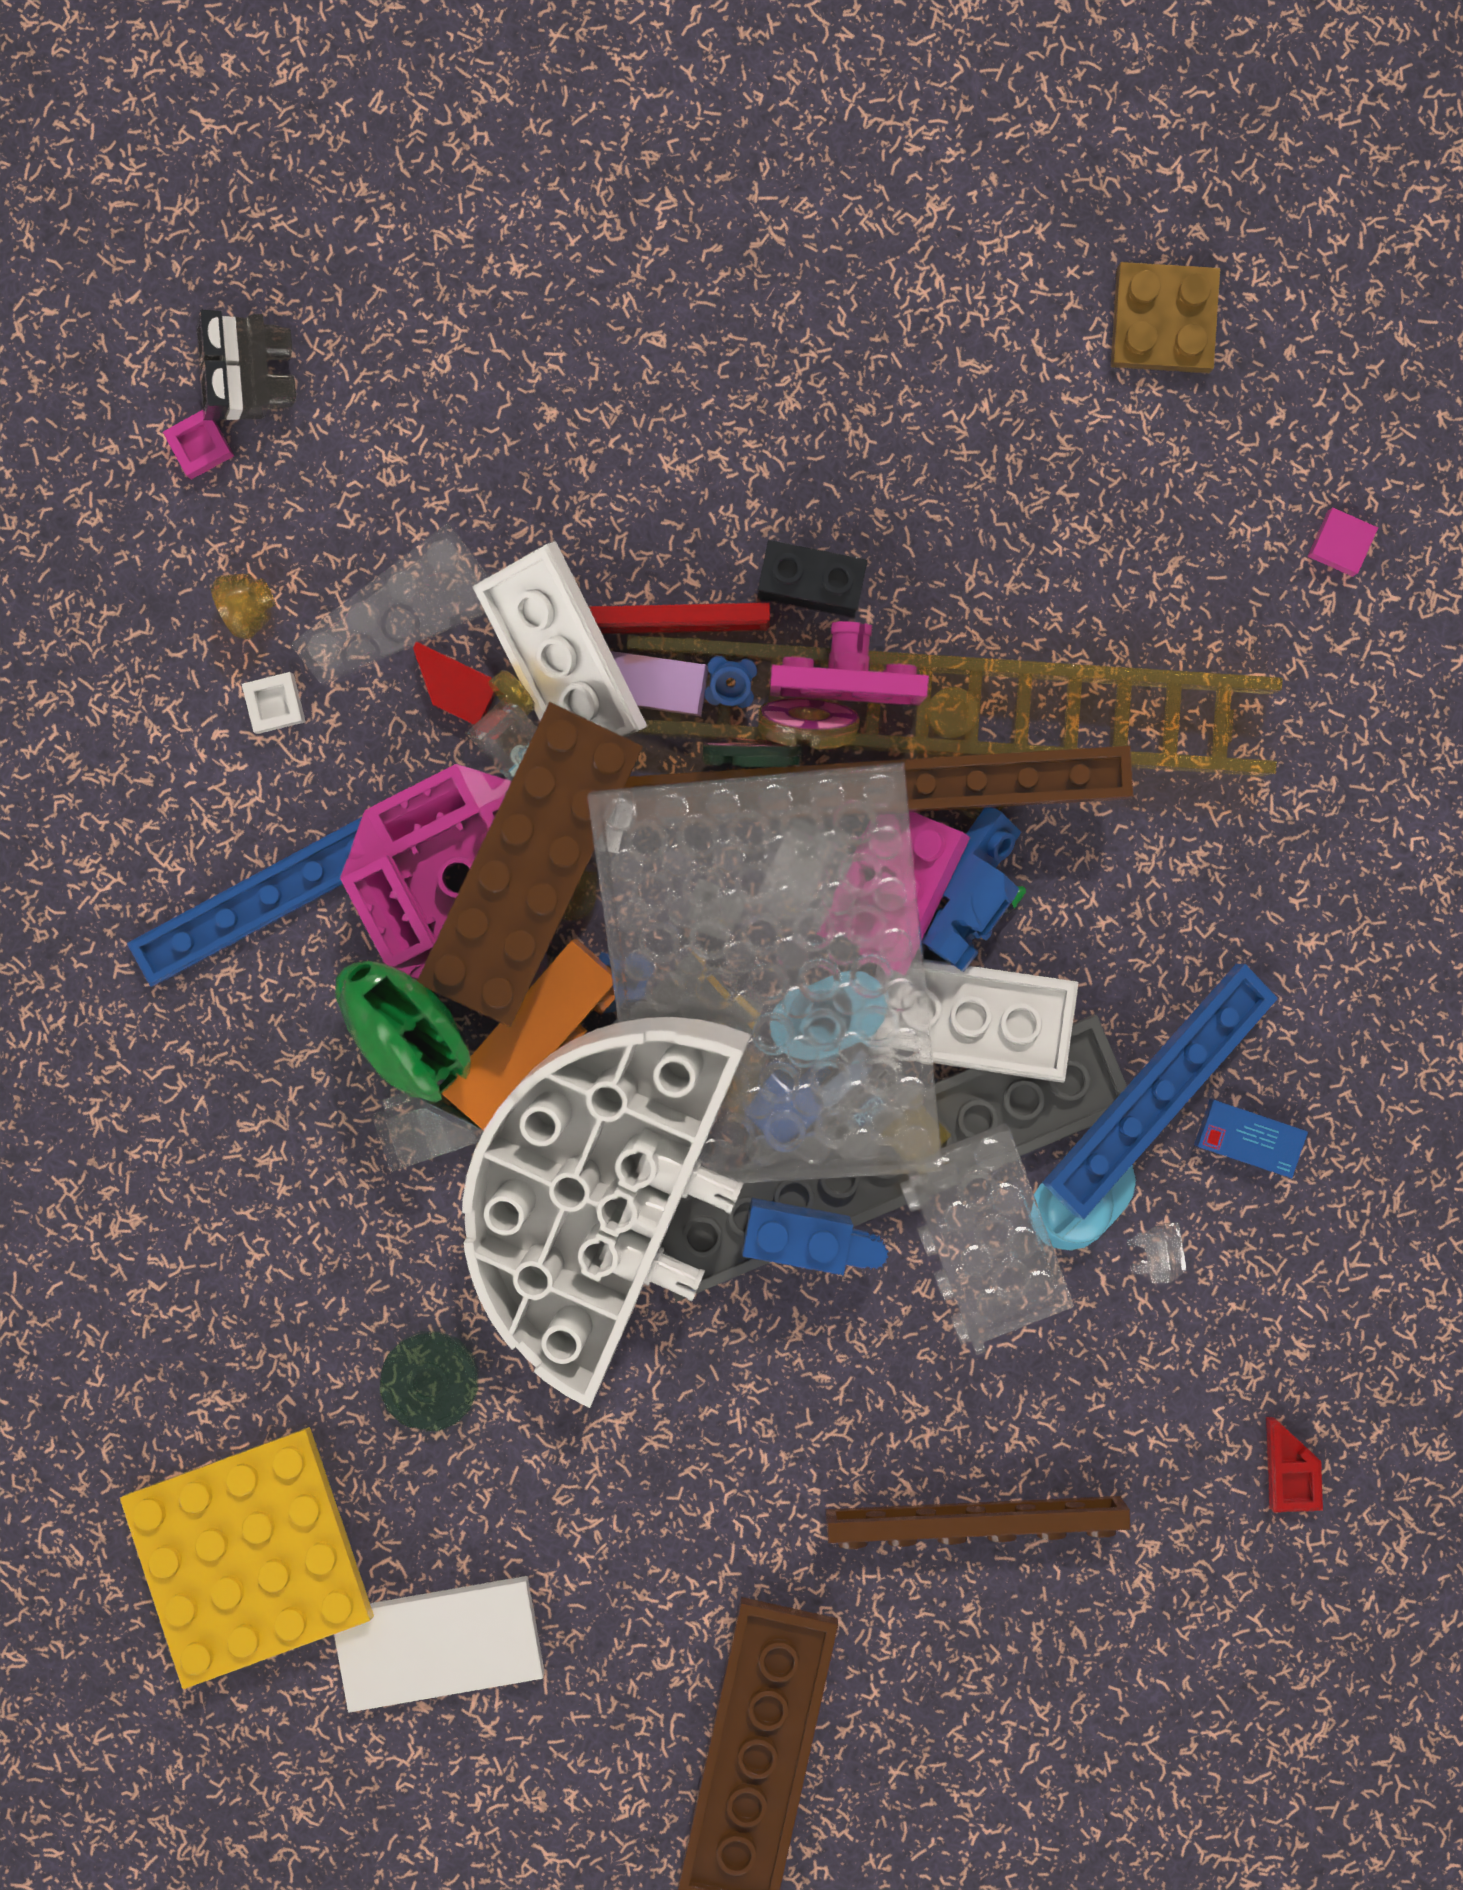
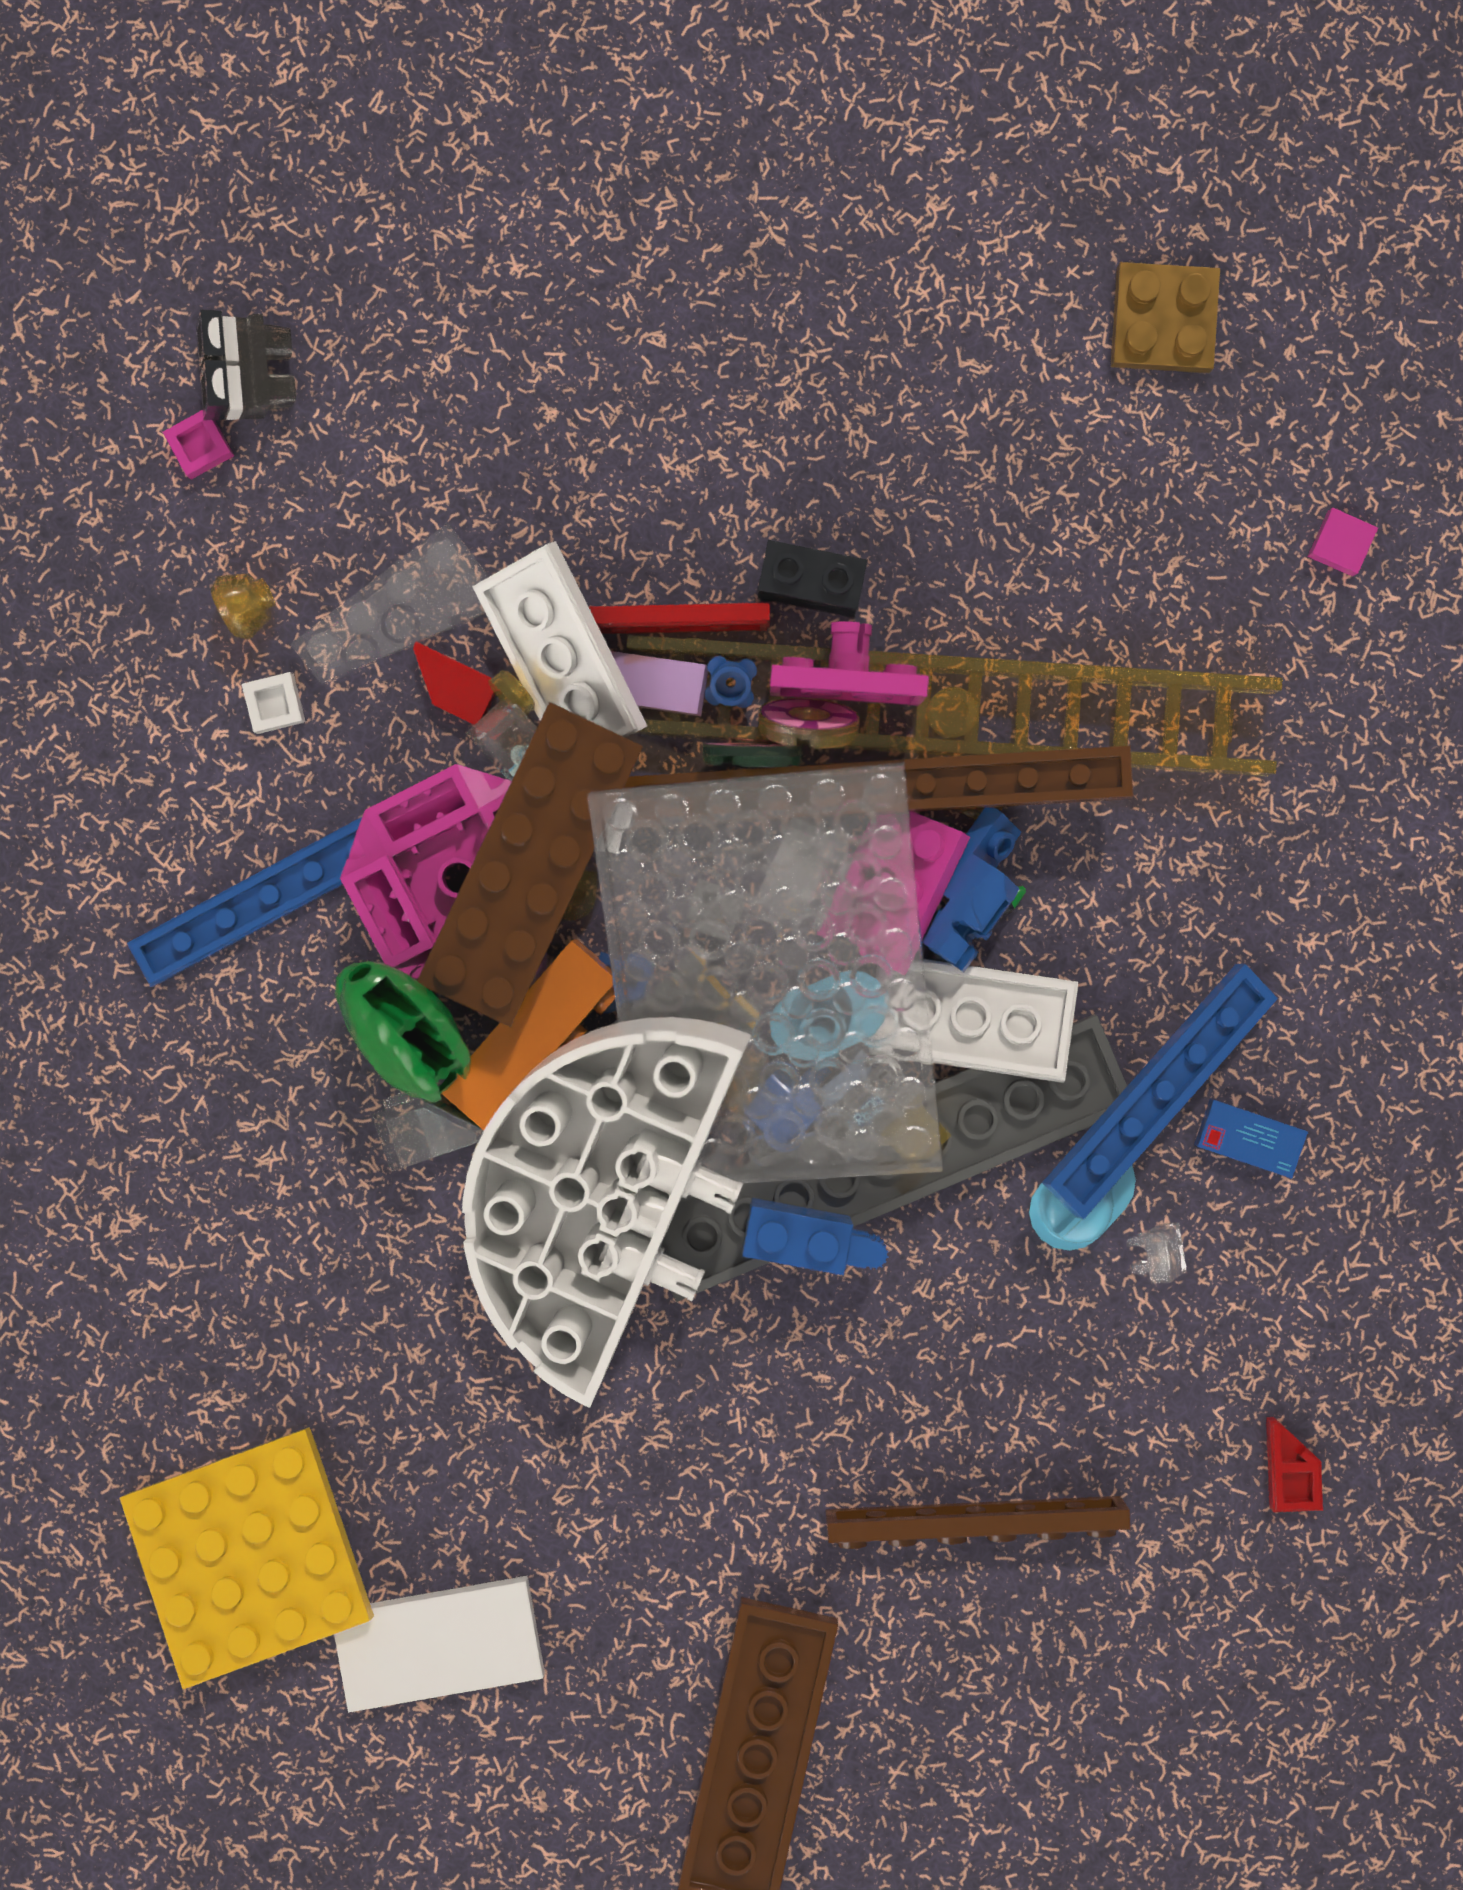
(440, 1367): clear green tile -> none
(987, 1238): clear bracket -> none

